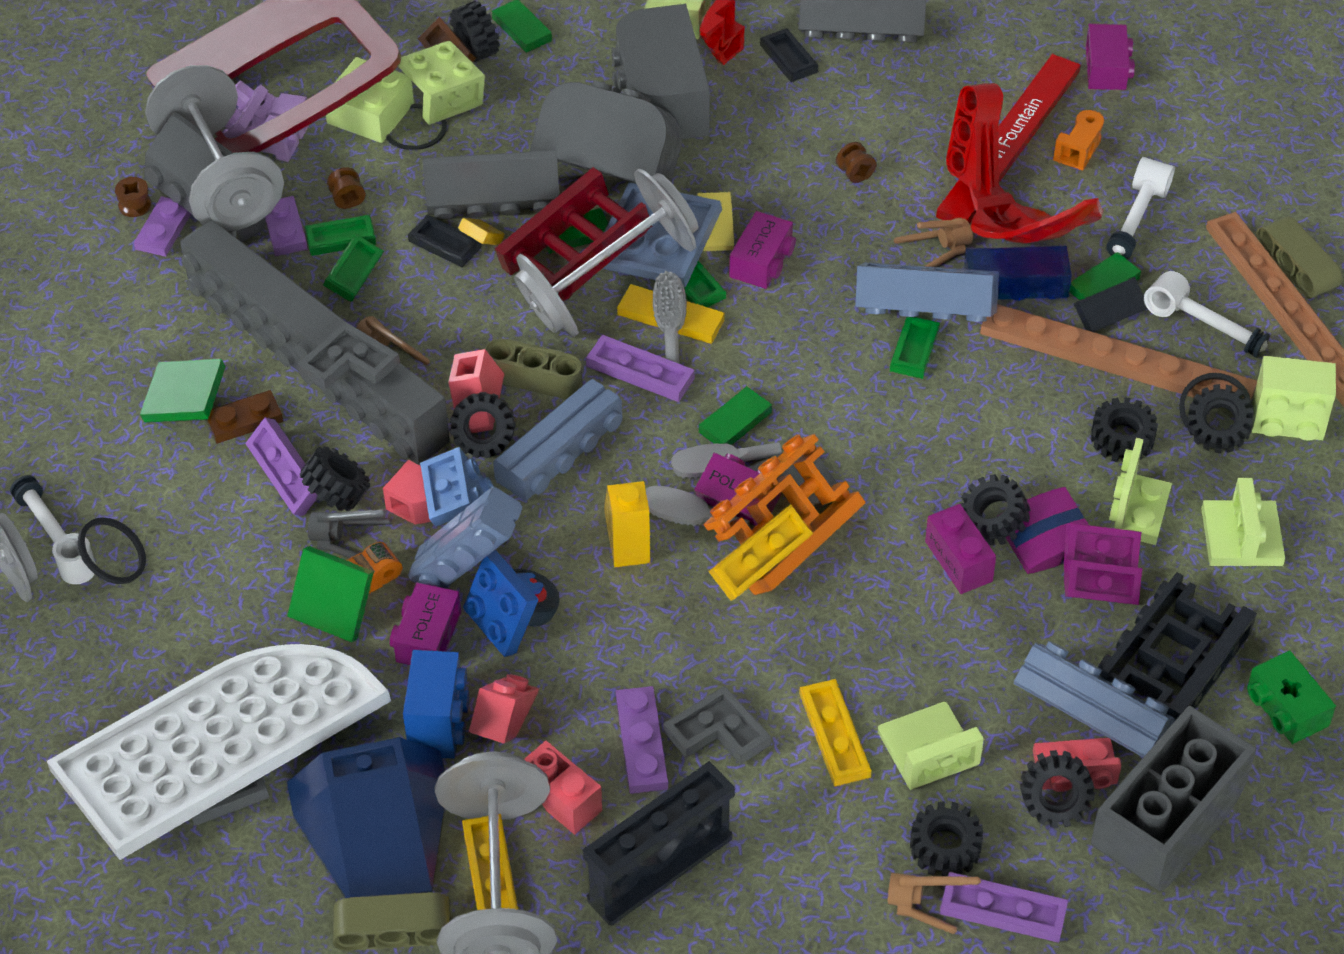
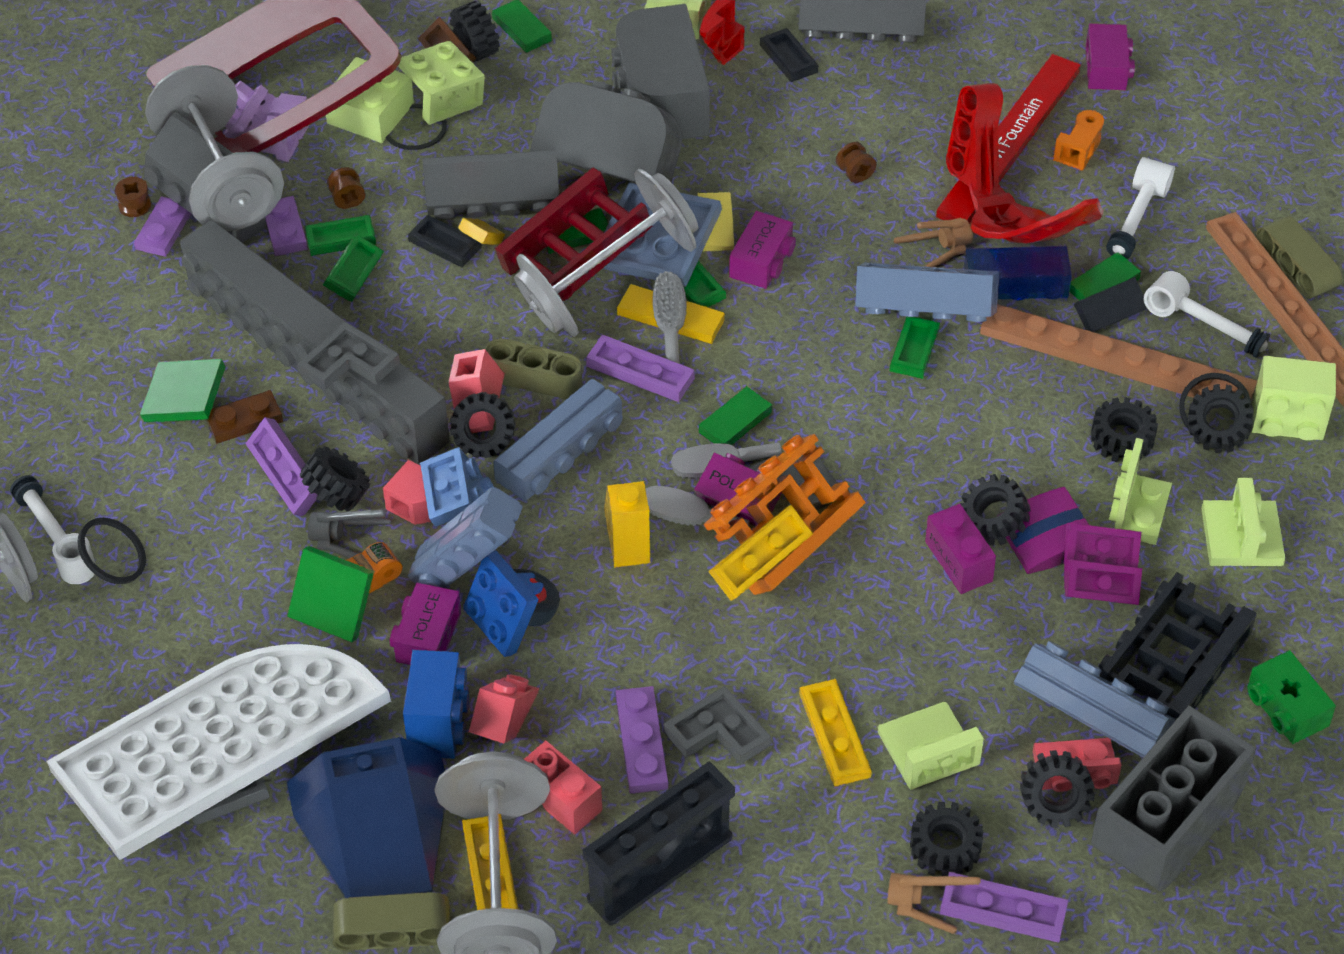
(376, 330): medium nougat plant -> none

